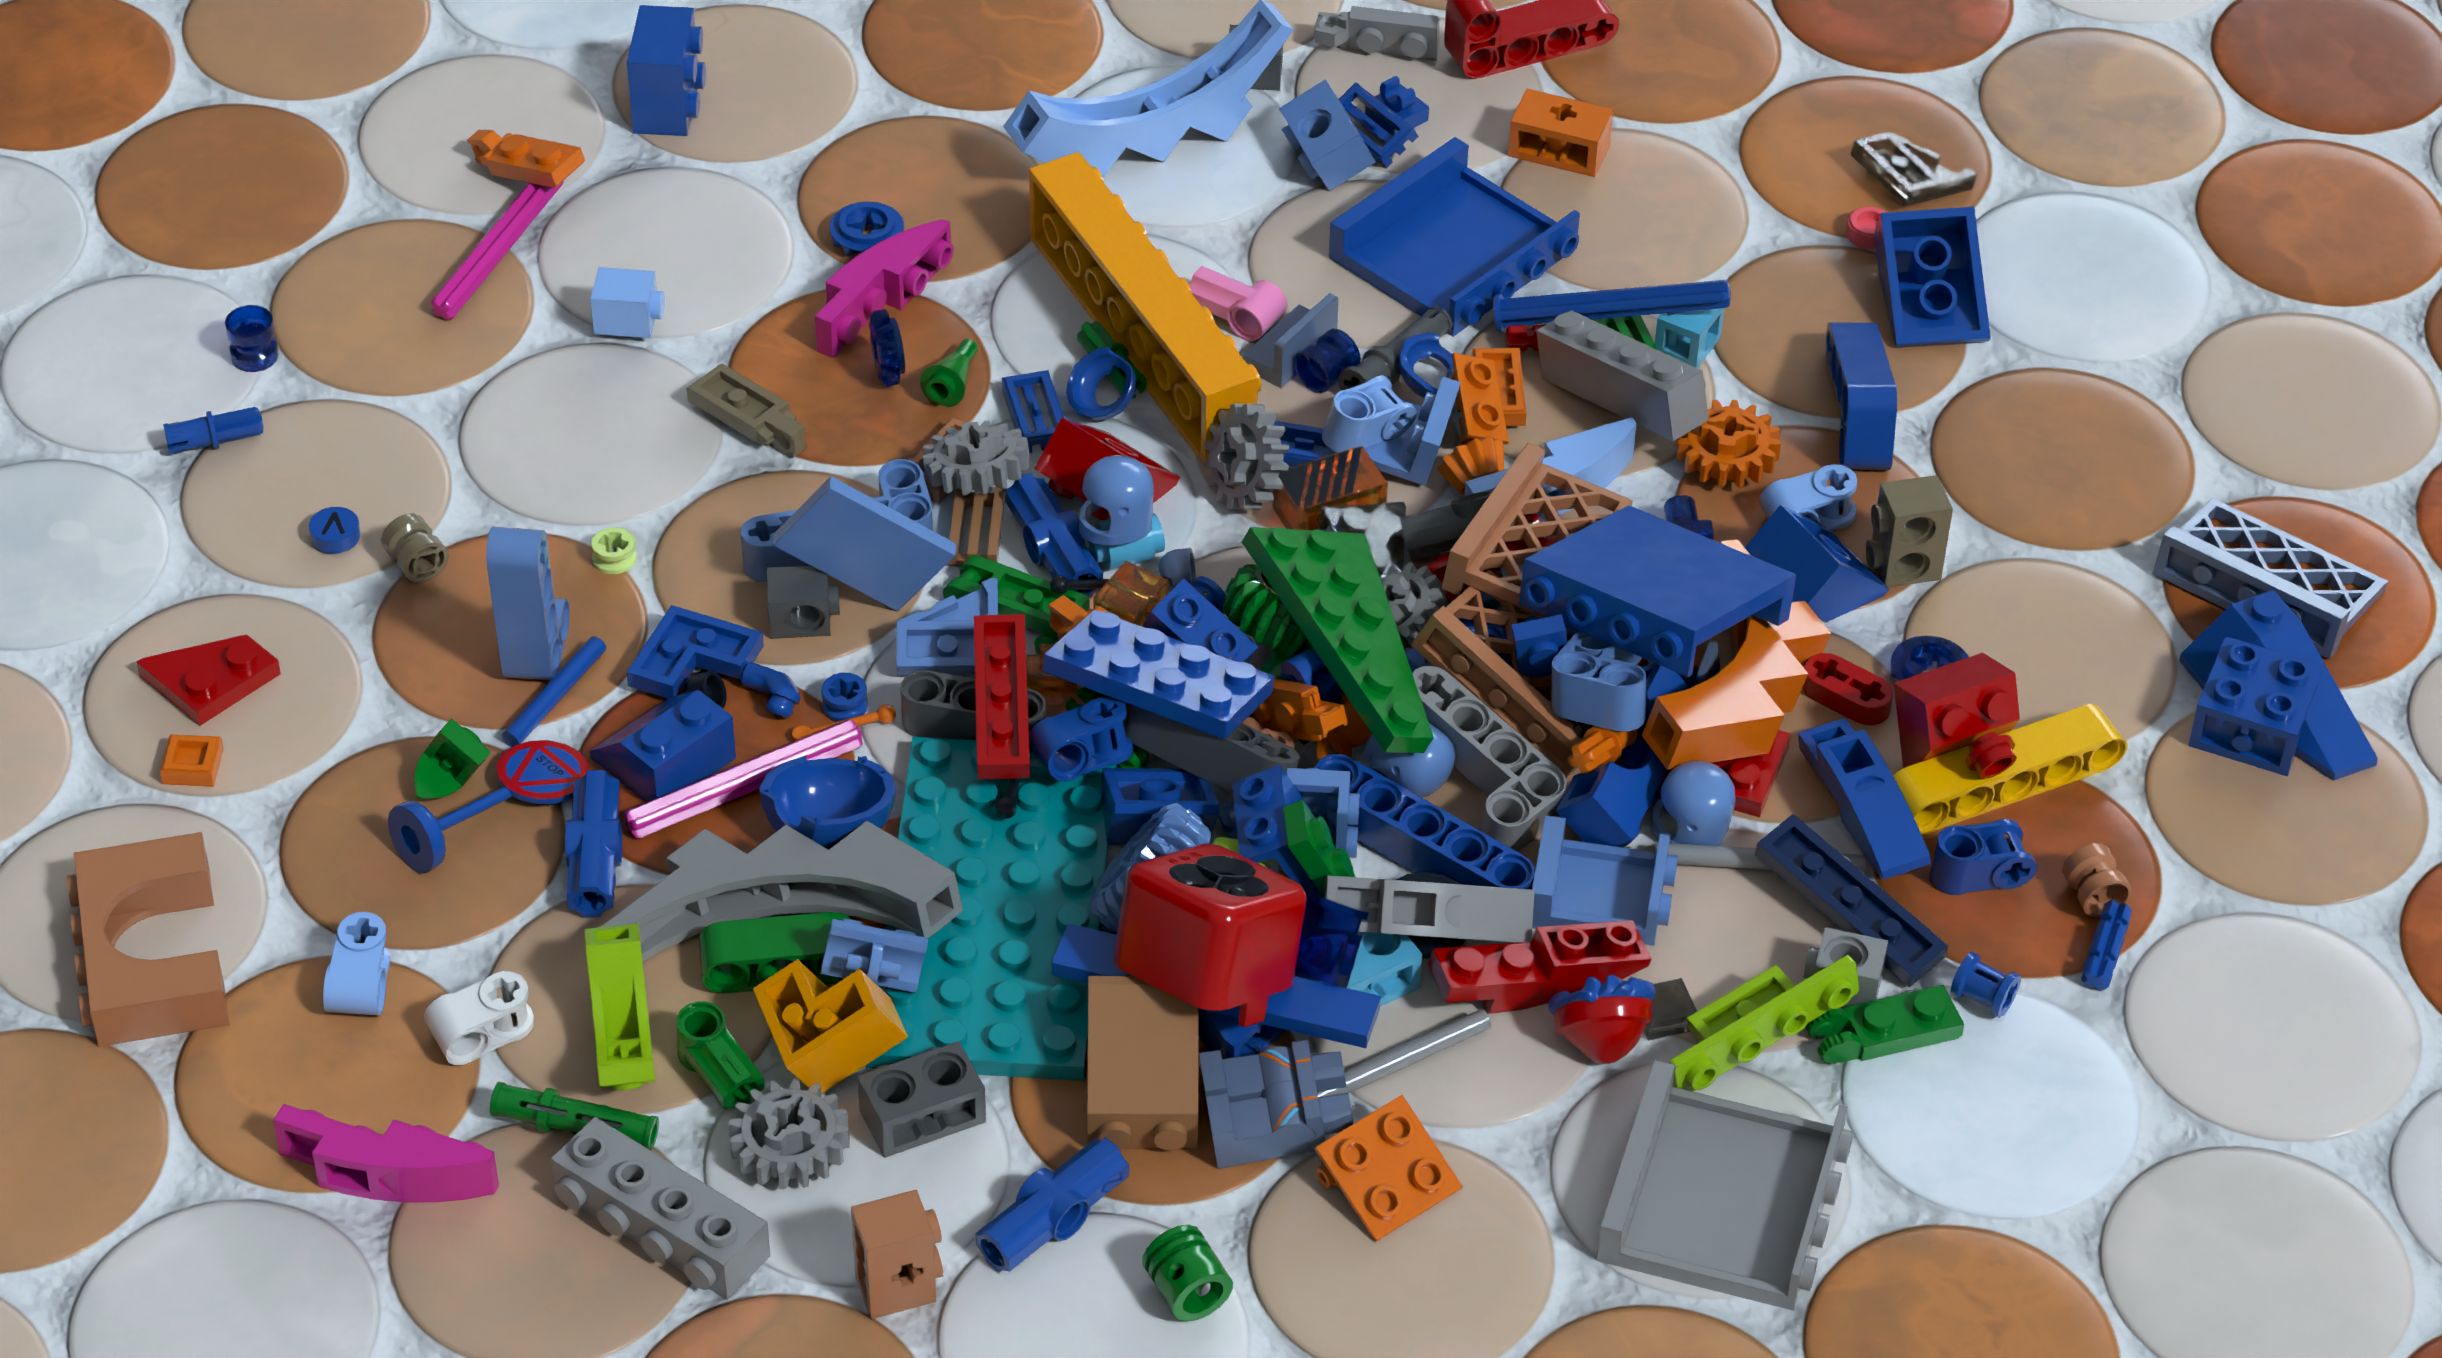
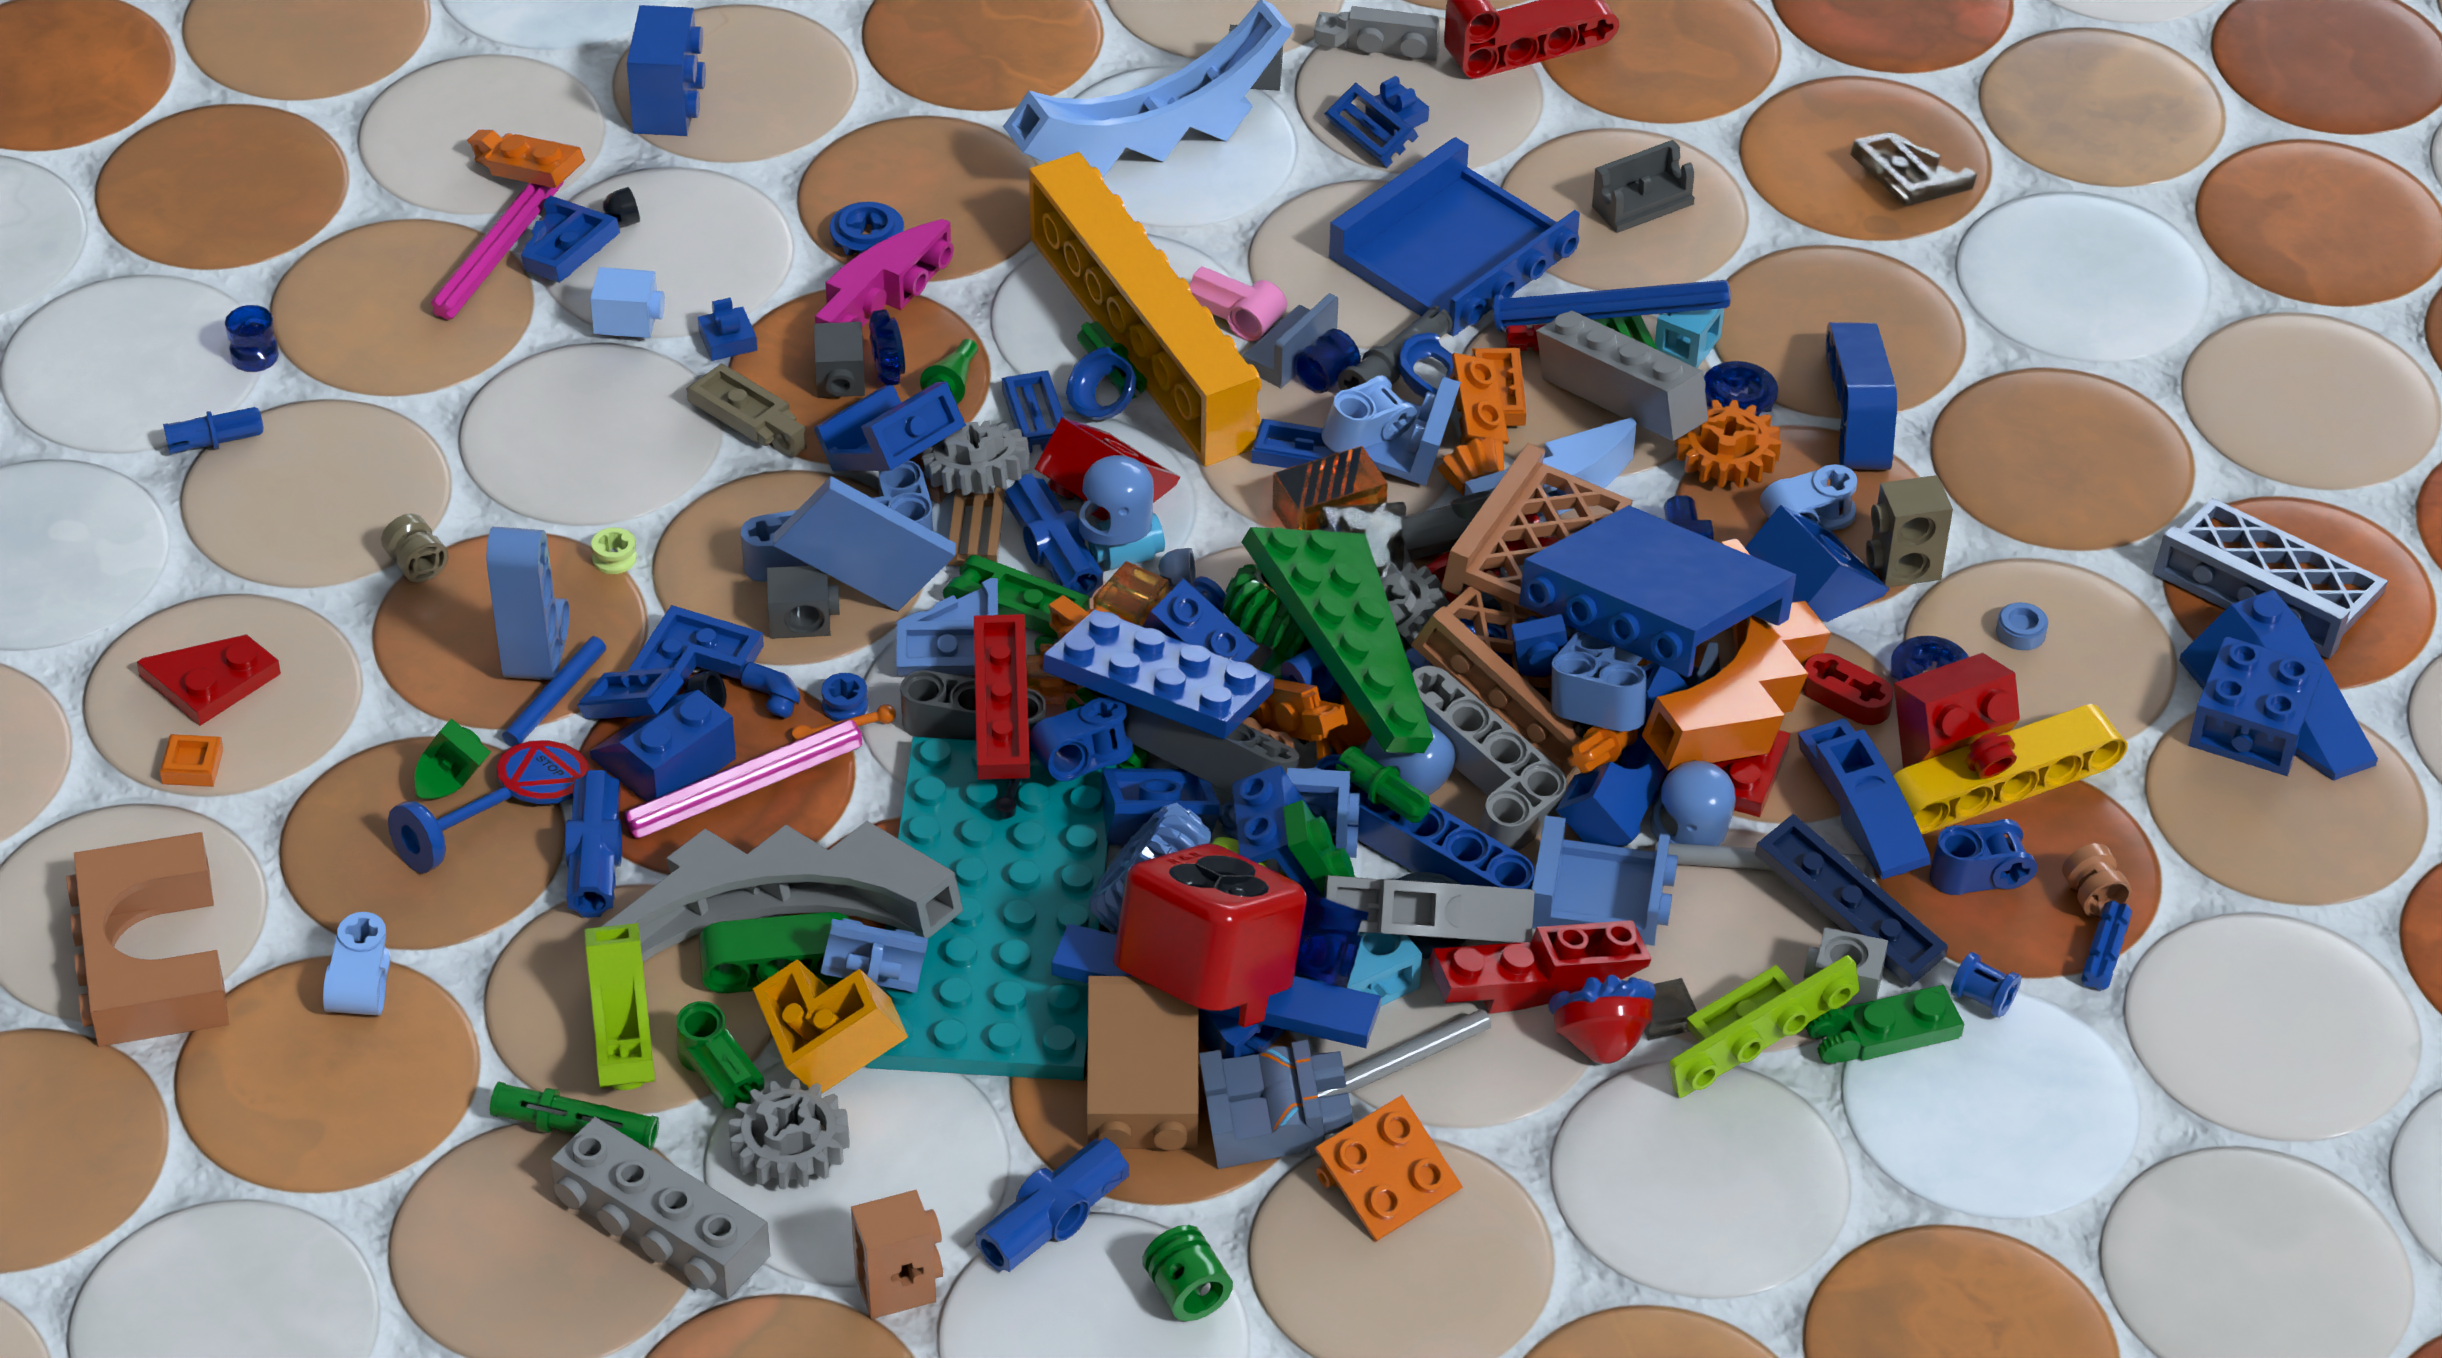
(334, 530): blue tile -> none
(398, 1166): dark pink slope -> none
(477, 1020): white piece -> none
(566, 238): none -> blue wing
(622, 206): none -> black hinge
(630, 693): none -> blue plate
(726, 331): none -> blue tile
(827, 797): blue cylinder -> none
(839, 359): none -> dark grey brick
(884, 432): none -> blue panel
(921, 1099): dark grey brick -> none
(1060, 584): black hinge -> none
(1246, 456): light grey gear -> none
(1326, 135): medium blue brick -> none
(1385, 785): none -> green axle
(1560, 132): orange brick -> none
(1643, 187): none -> dark grey hinge
(1722, 1193): light grey panel -> none
(1737, 376): none -> clear blue gear
(1862, 226): coral tile -> none
(1932, 276): blue slope -> none
(2022, 626): none -> medium blue tile

